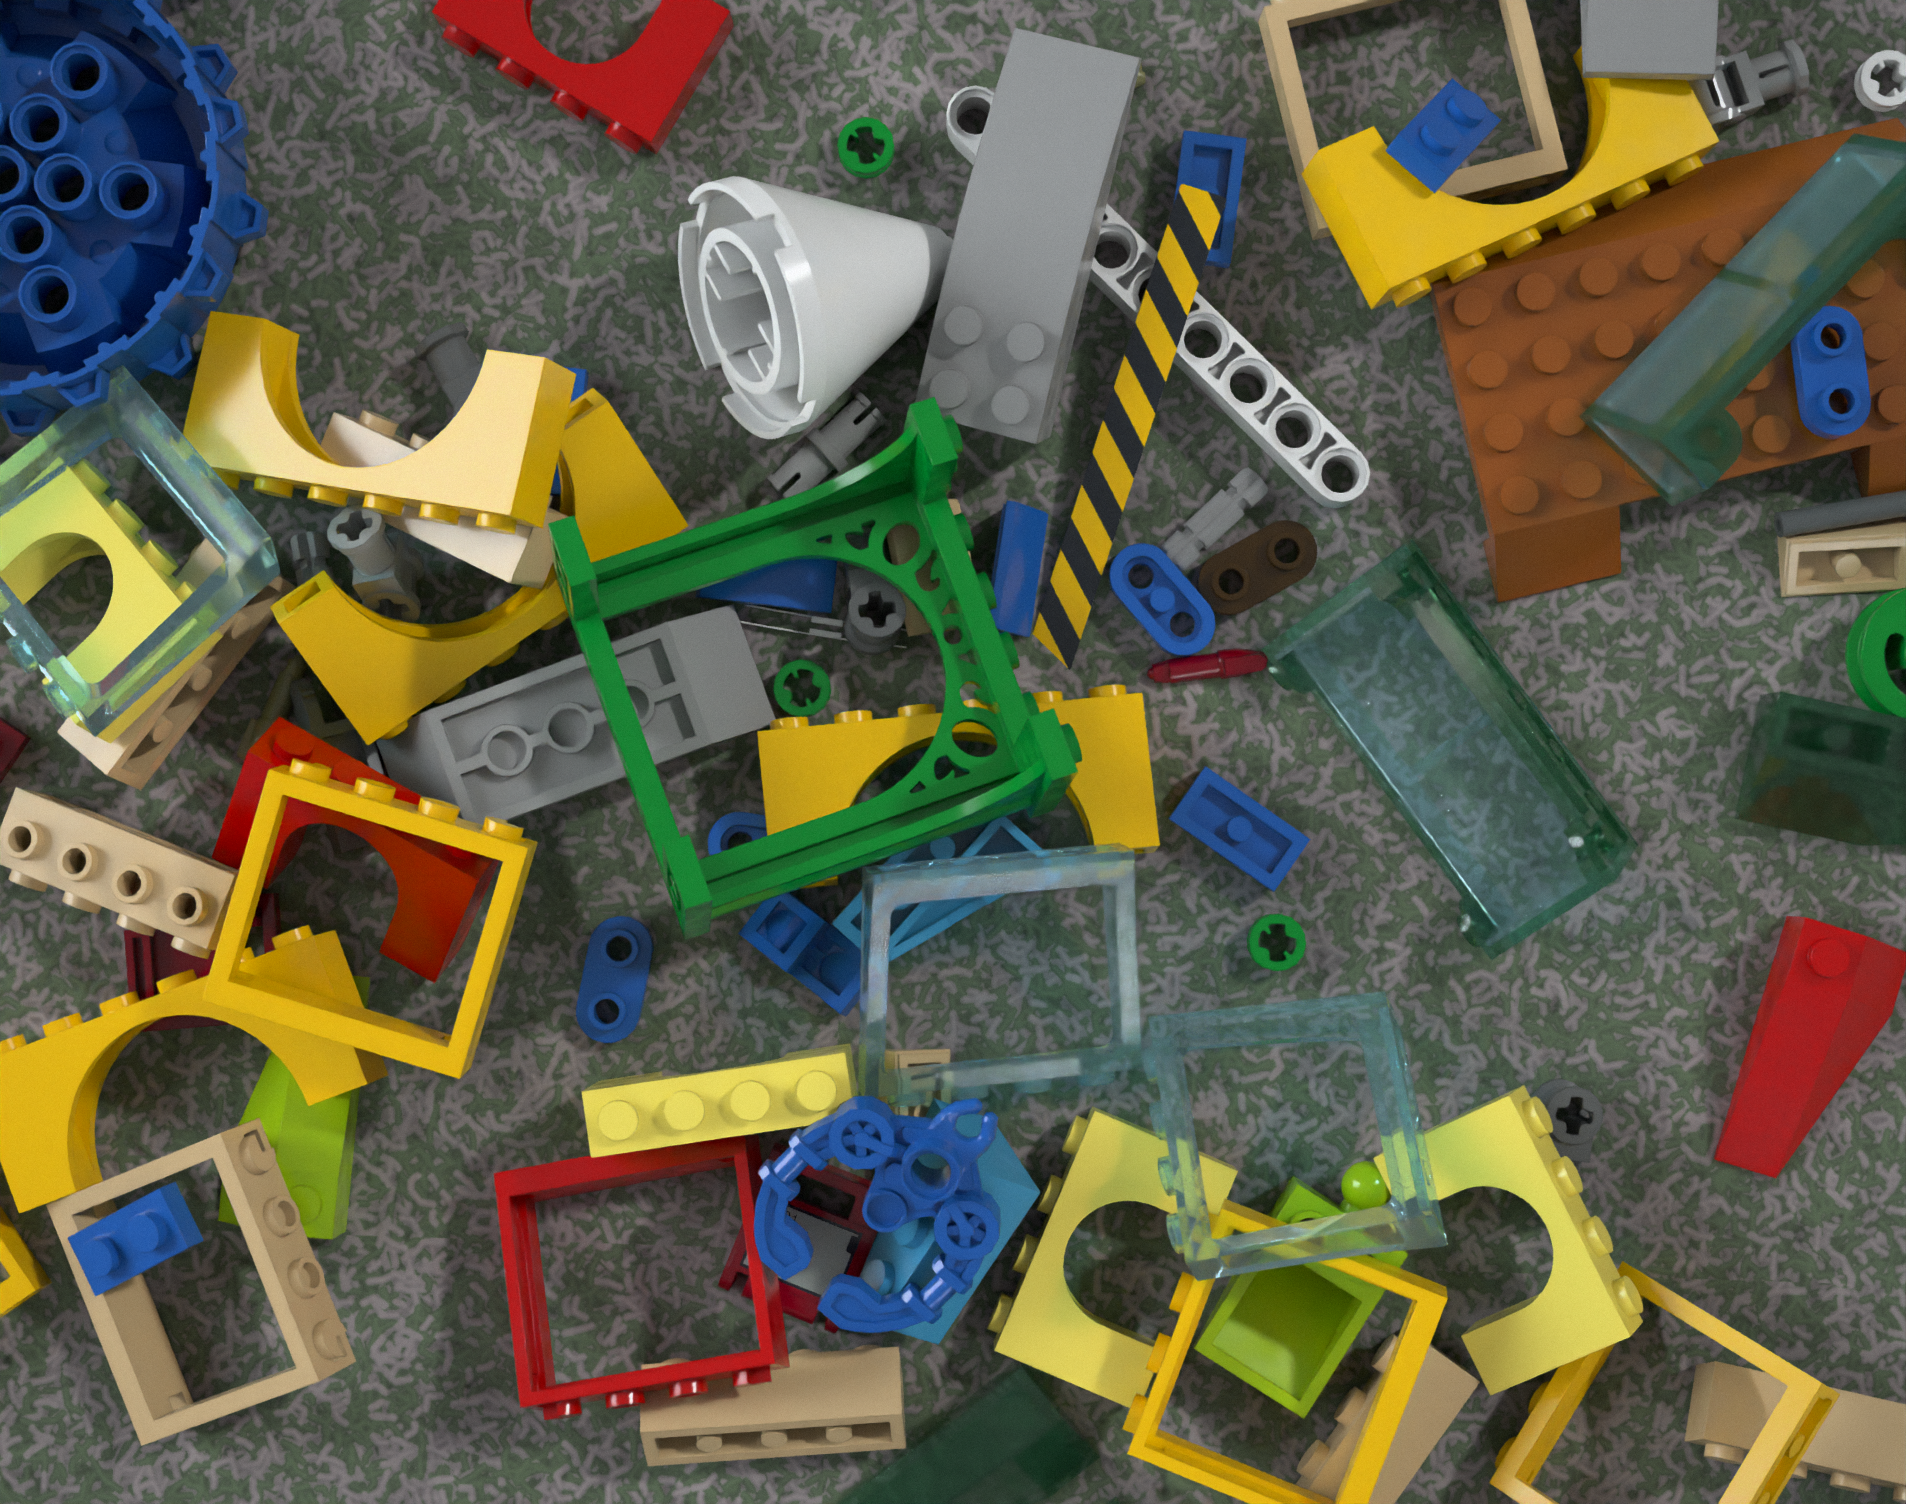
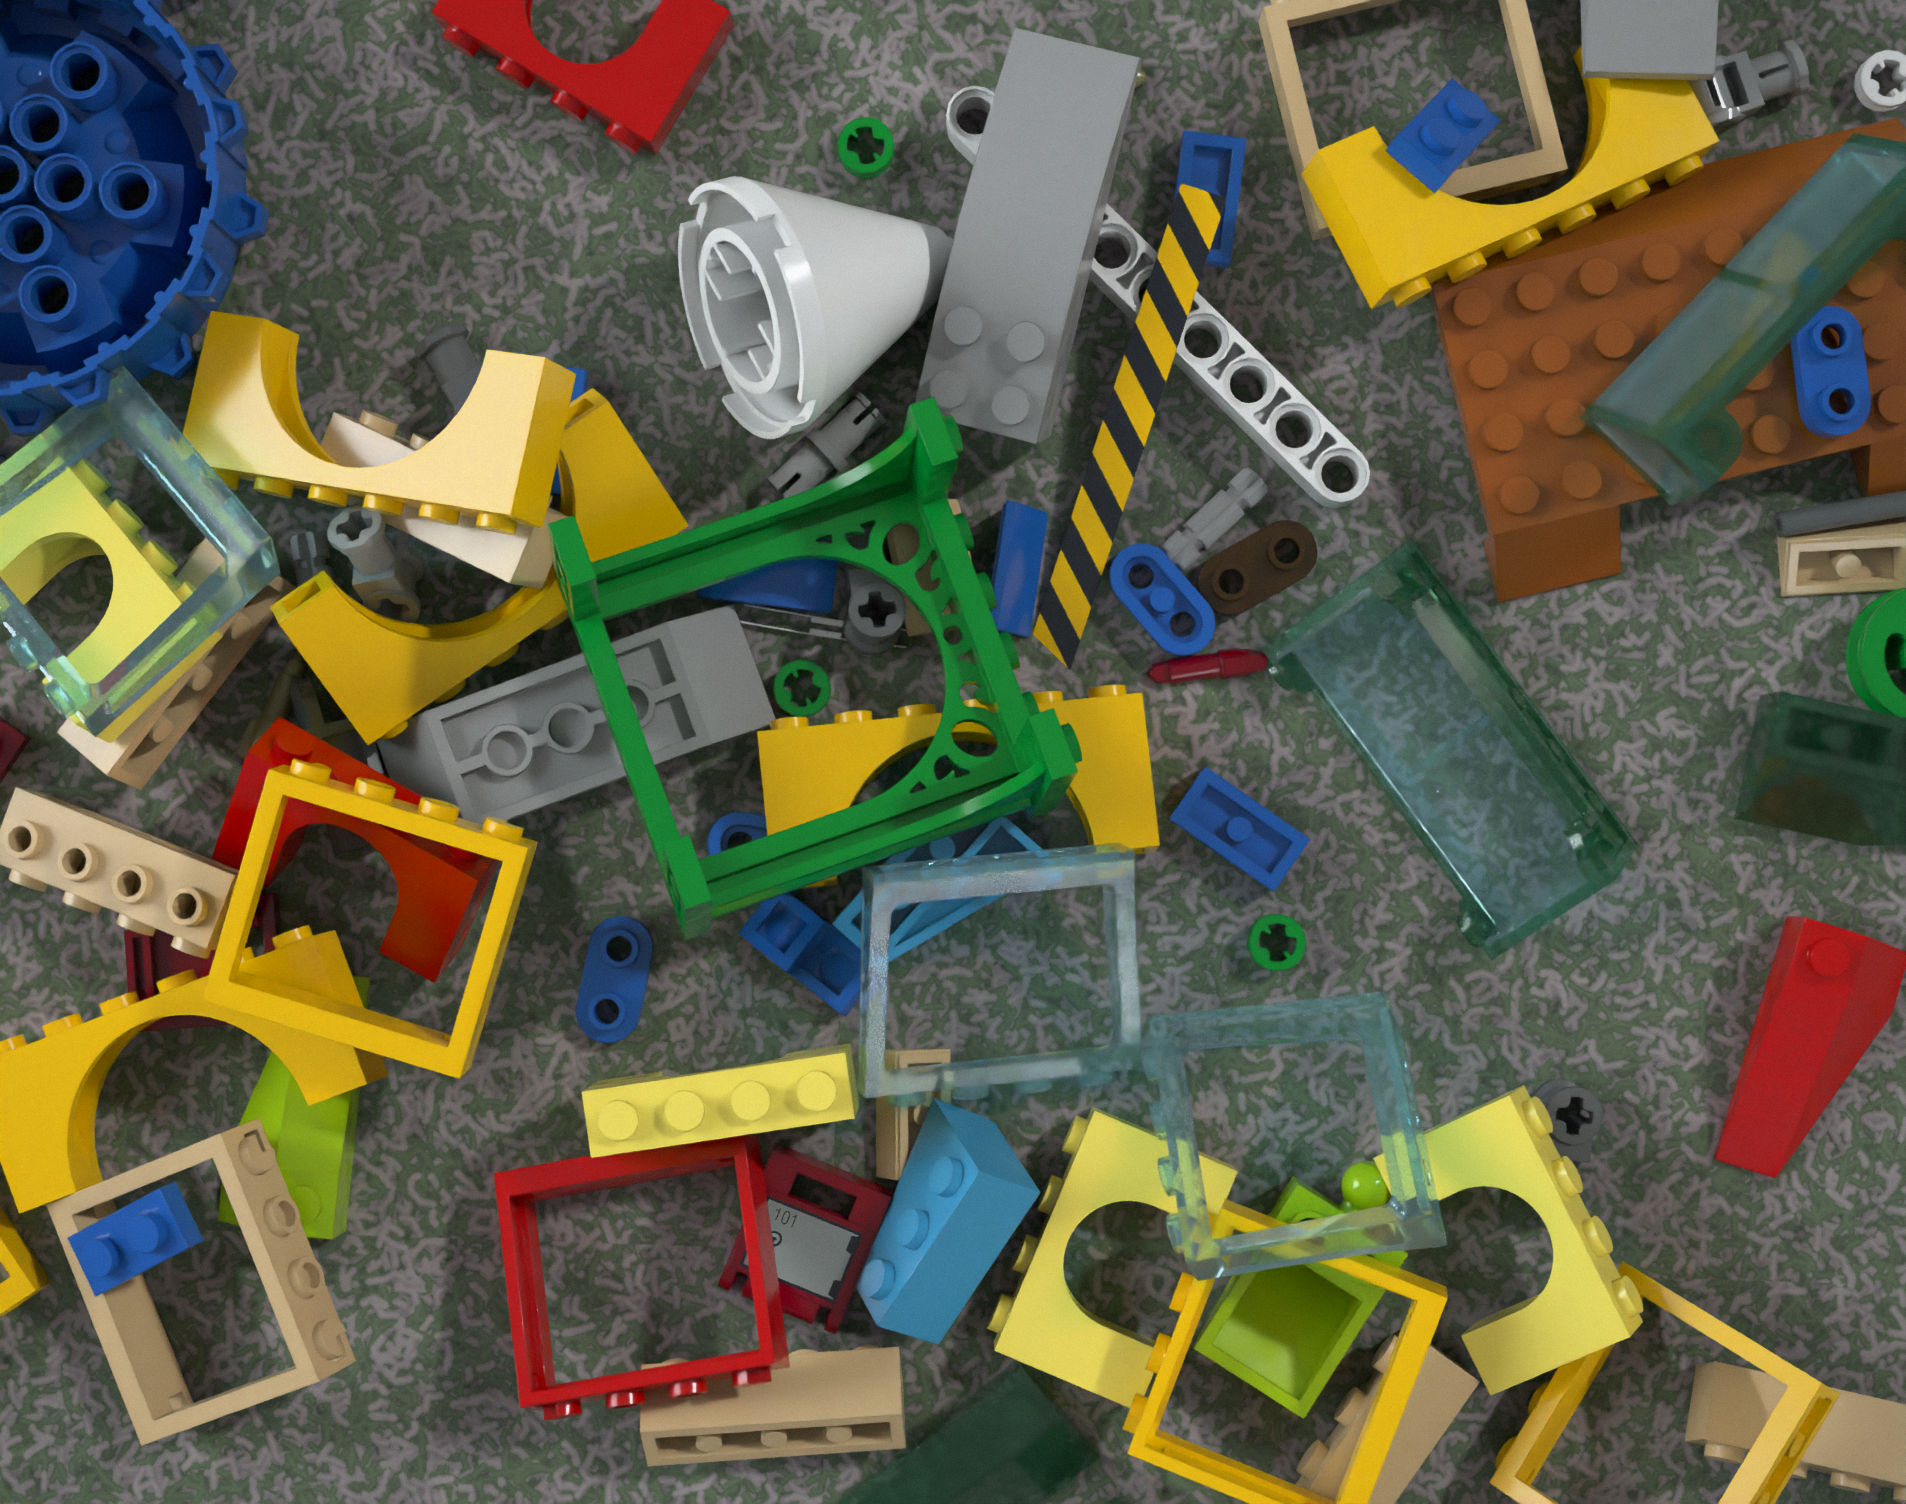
(871, 1136): blue piece -> none

